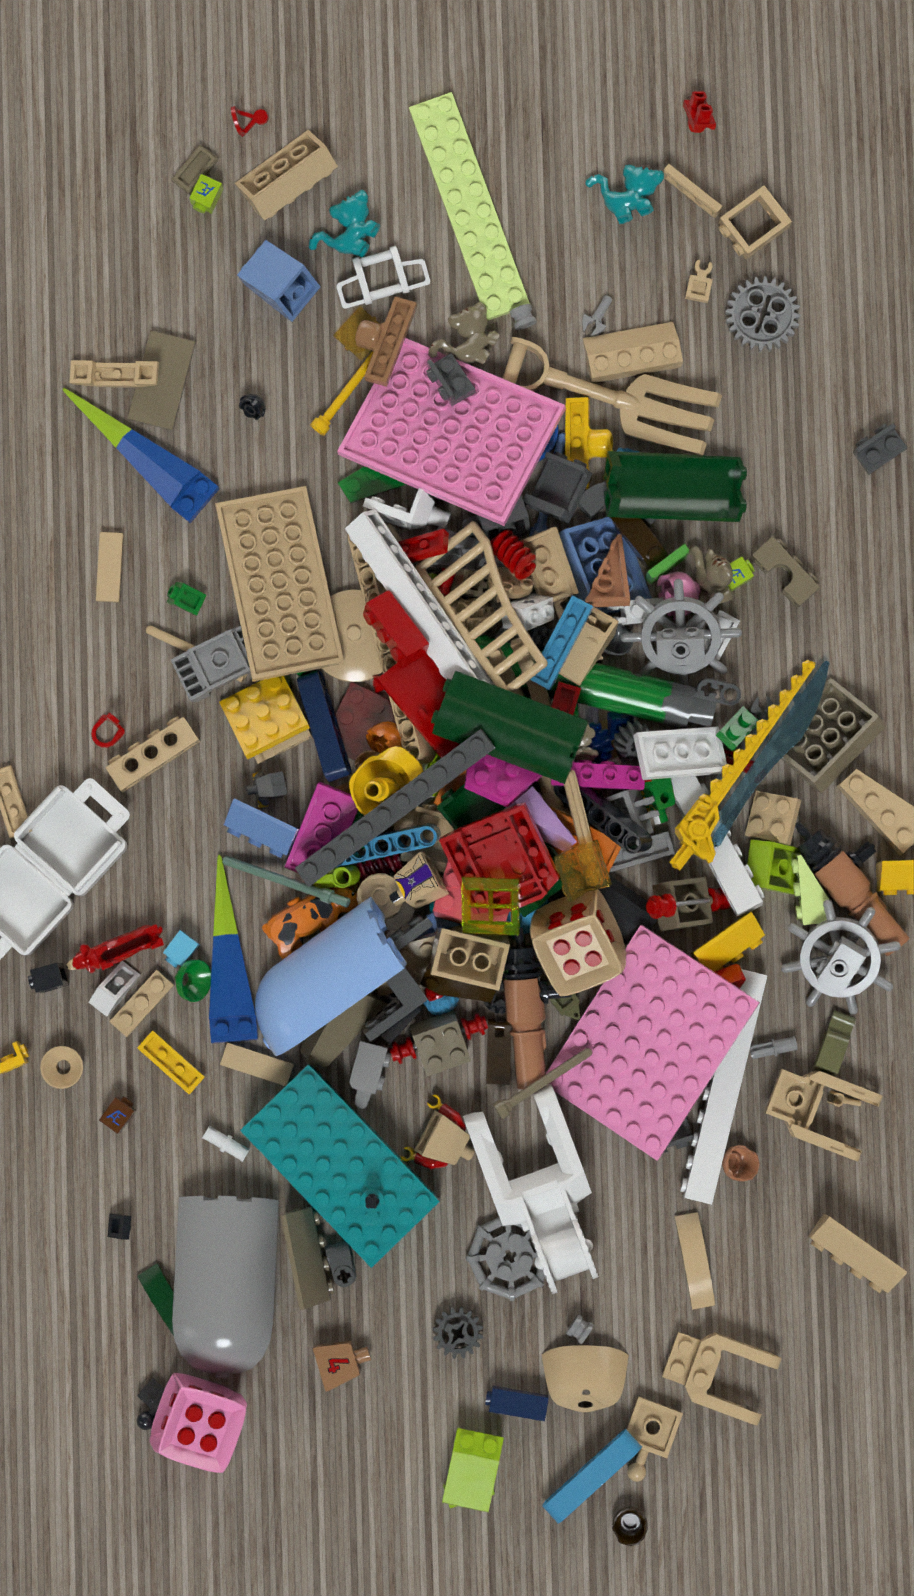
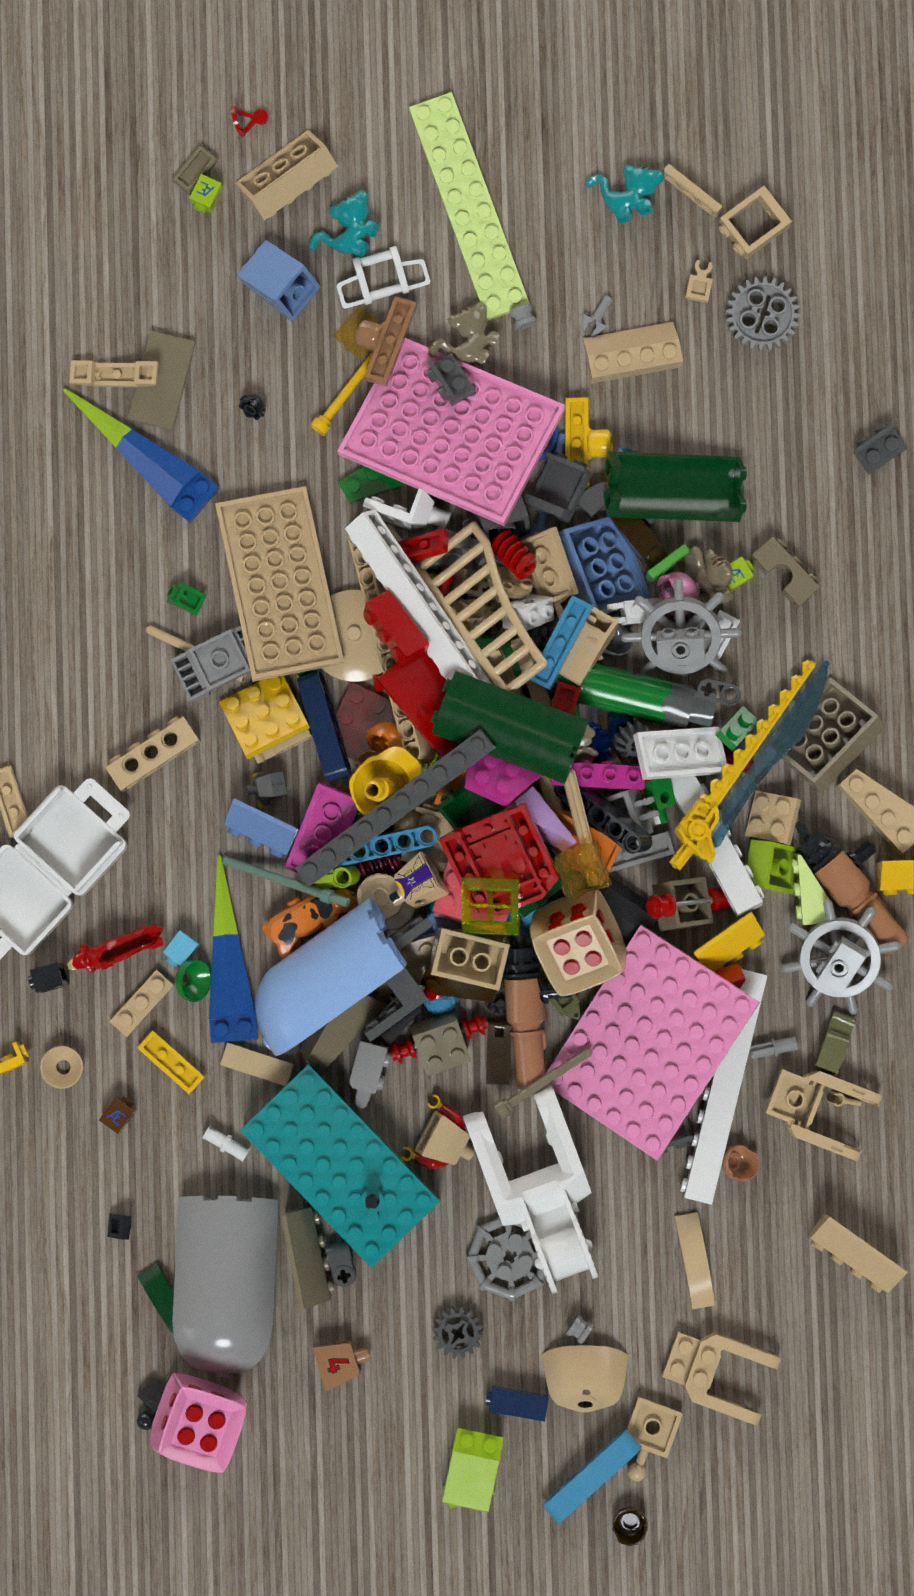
(109, 567): tan tile -> none
(109, 717): red piece -> none
(114, 988): white slope -> none
(611, 584): nougat wing -> none
(631, 403): tan piece -> none
(699, 112): red hips -> none
(762, 715): dark grey bar -> none

